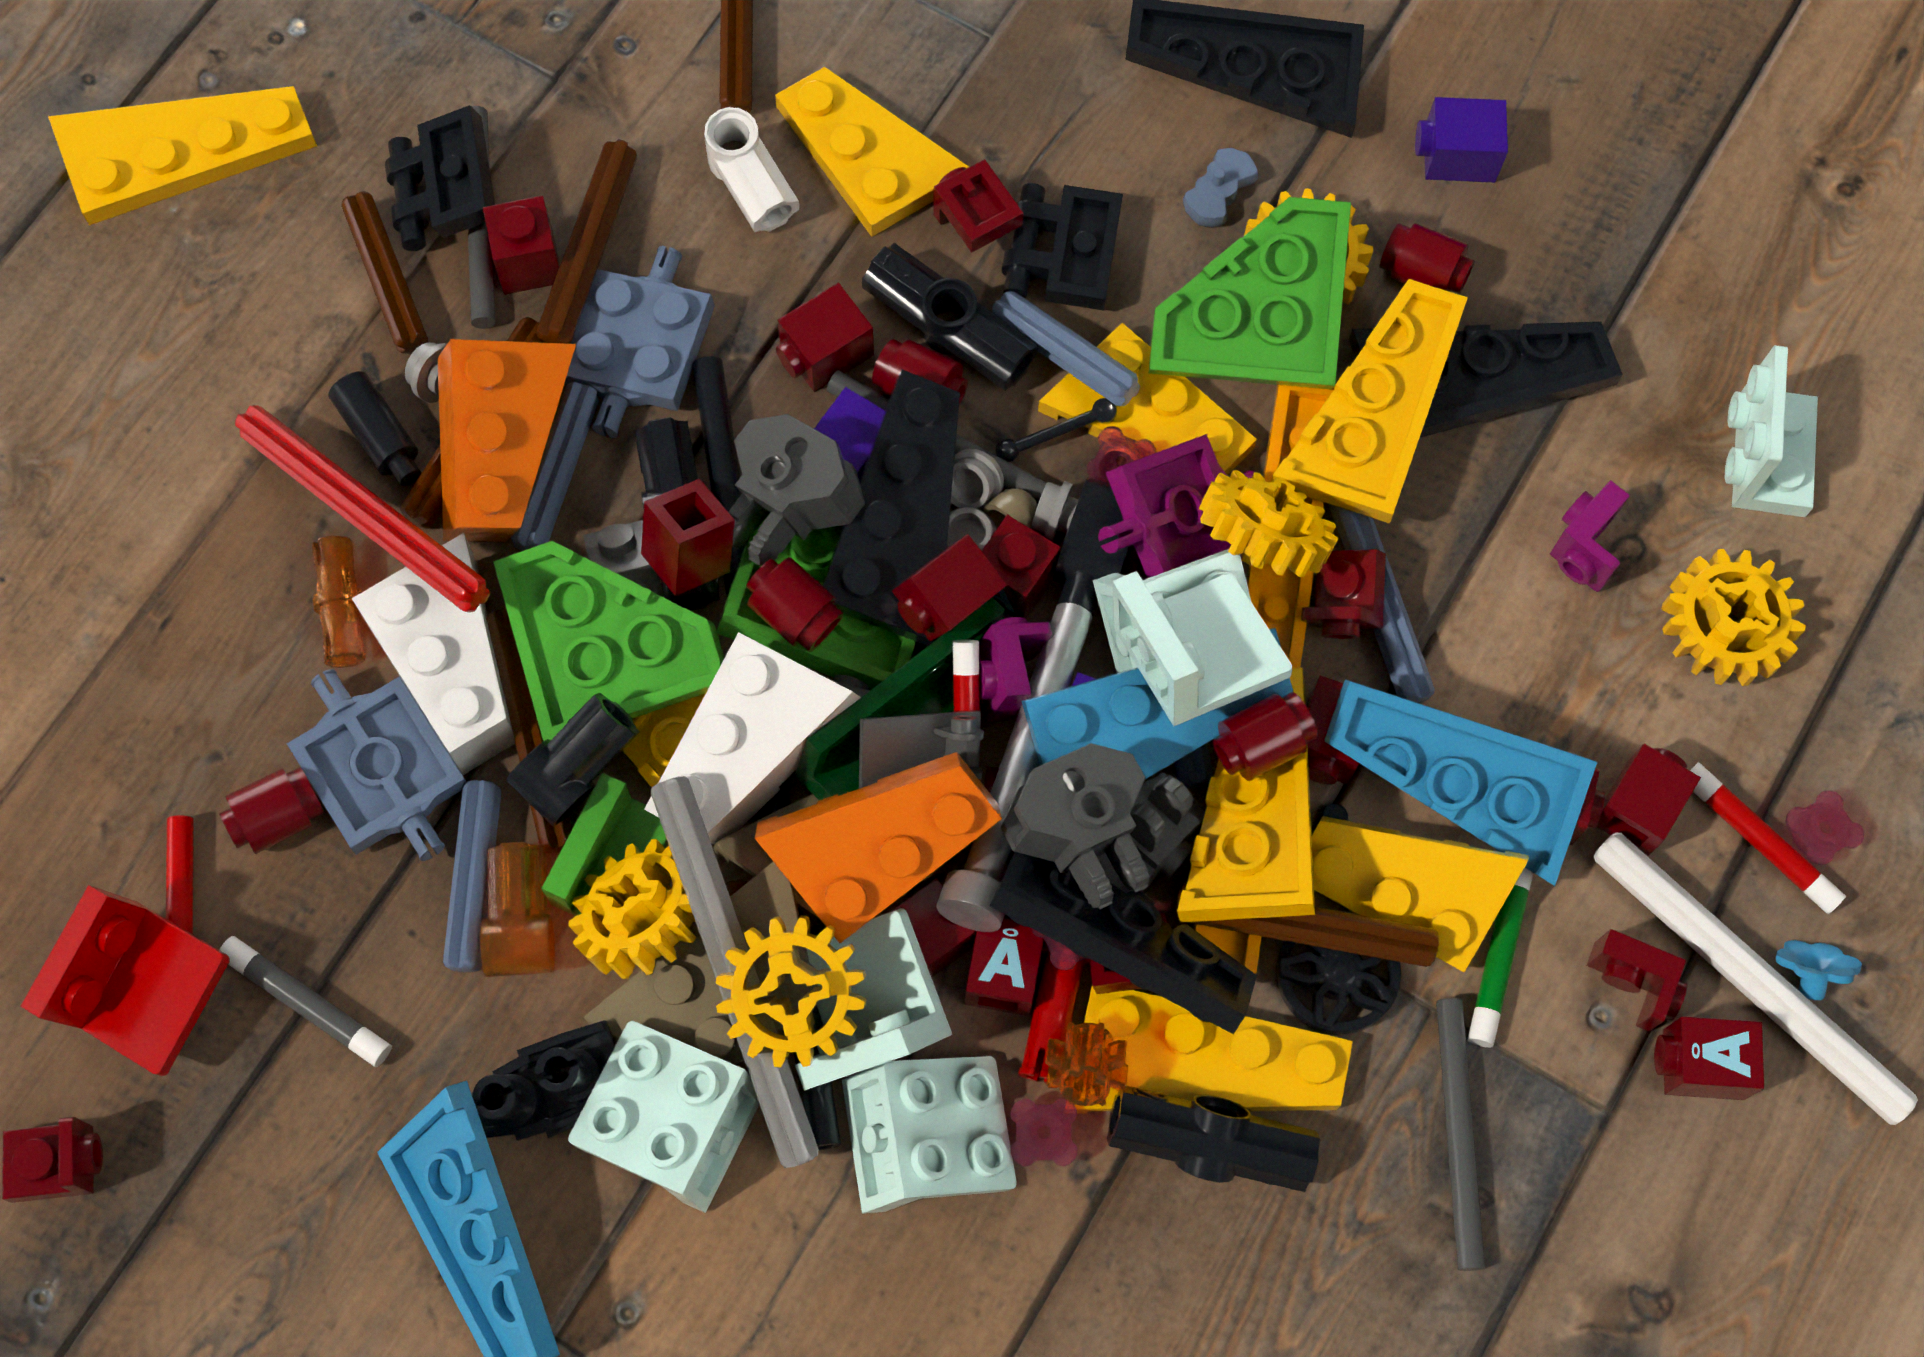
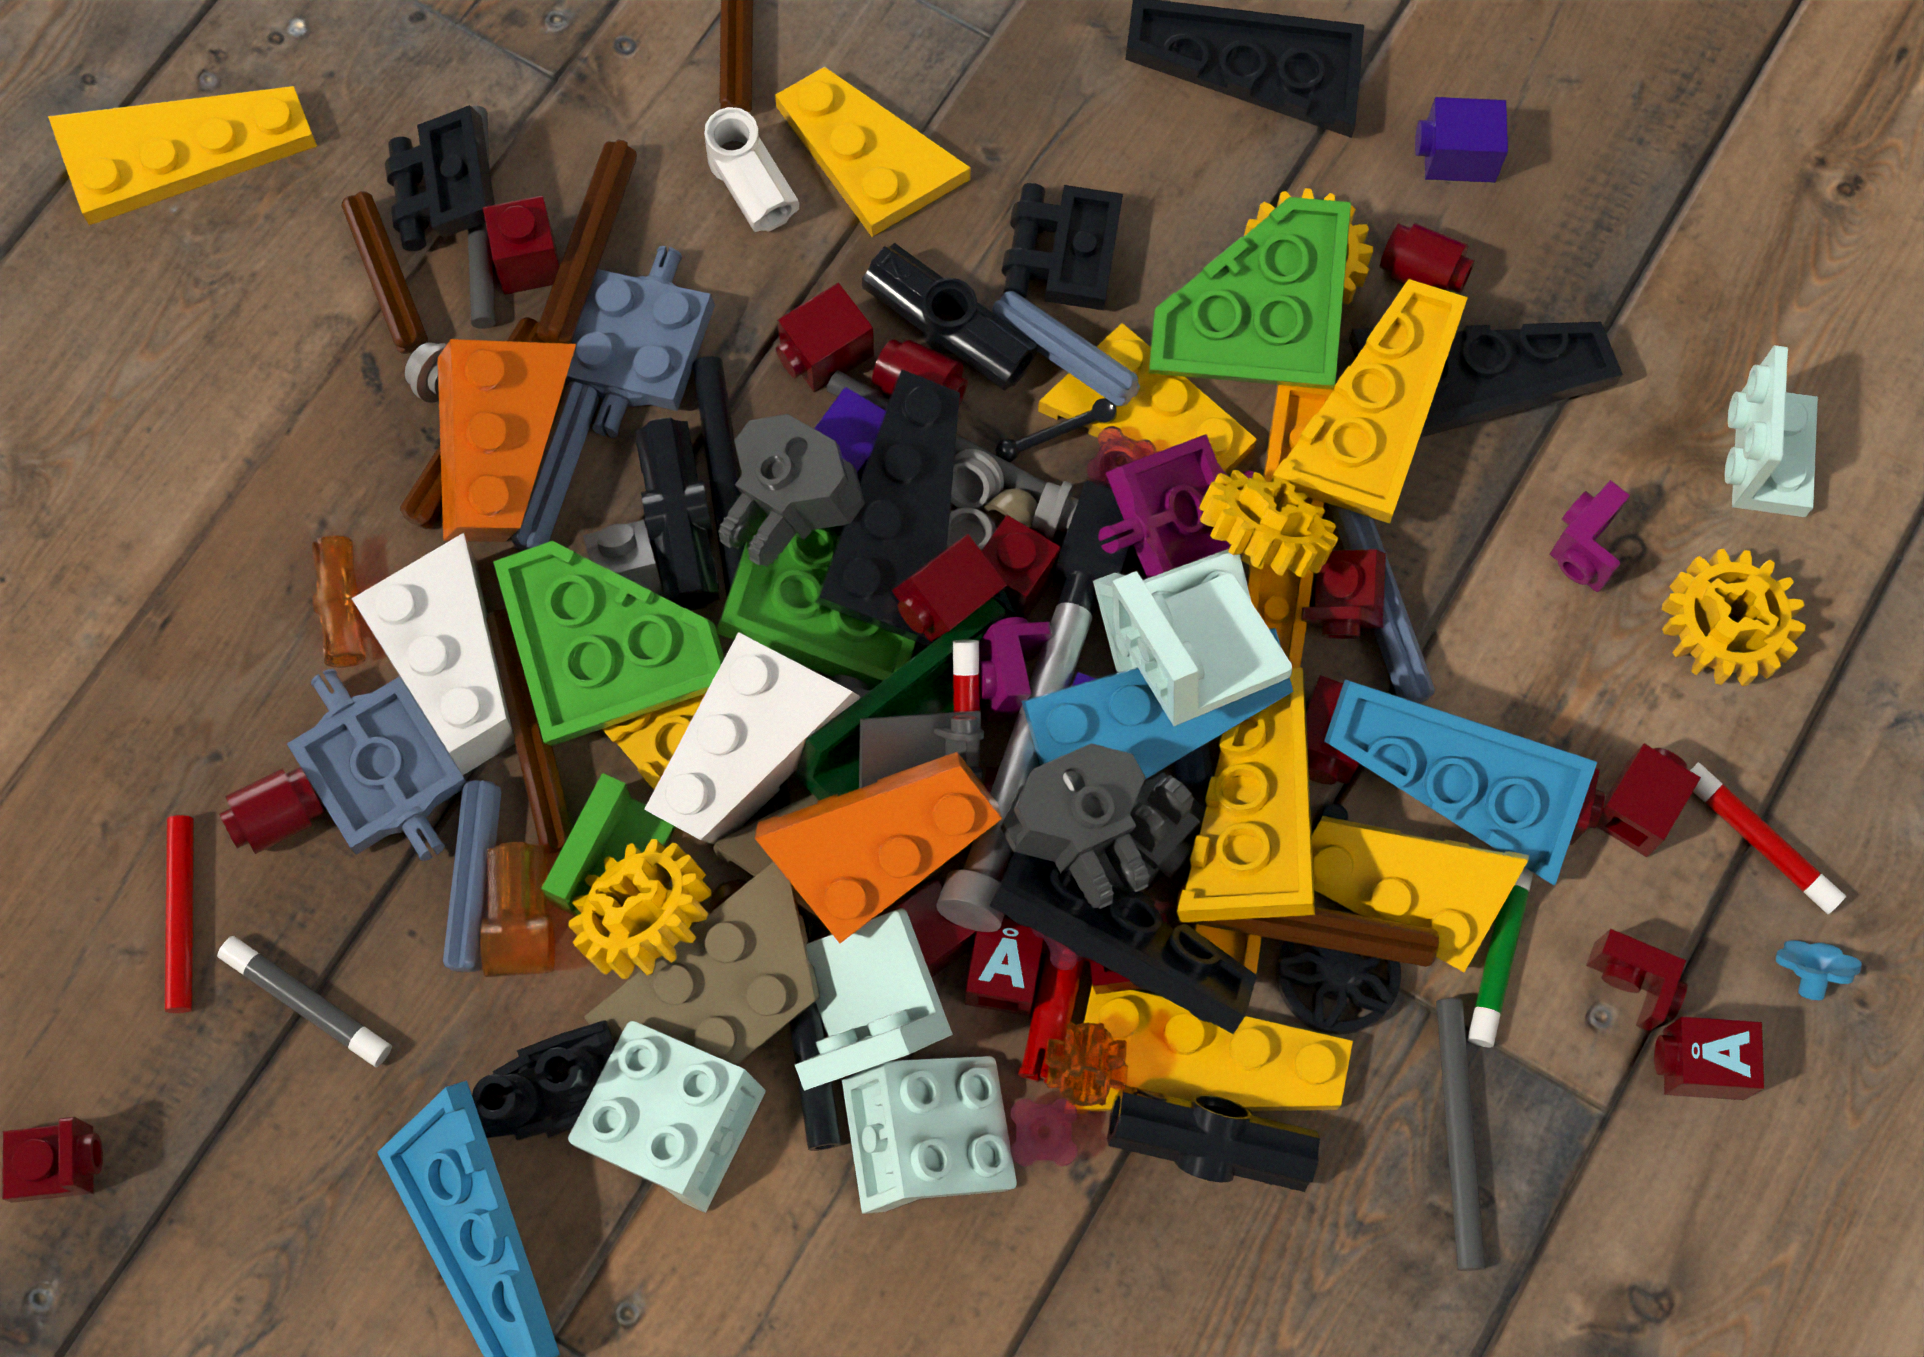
(127, 979): red bracket -> none
(363, 509): red axle -> none
(375, 427): black cylinder -> none
(562, 770): black piece -> none
(687, 537): dark red brick -> none
(720, 932): light grey axle -> none
(793, 603): dark red brick -> none
(796, 1022): yellow gear -> none
(976, 205): dark red bracket -> none
(1218, 188): sand blue piece -> none
(1265, 735): dark red brick -> none
(1756, 979): white axle -> none
(1811, 840): clear pink plate -> none

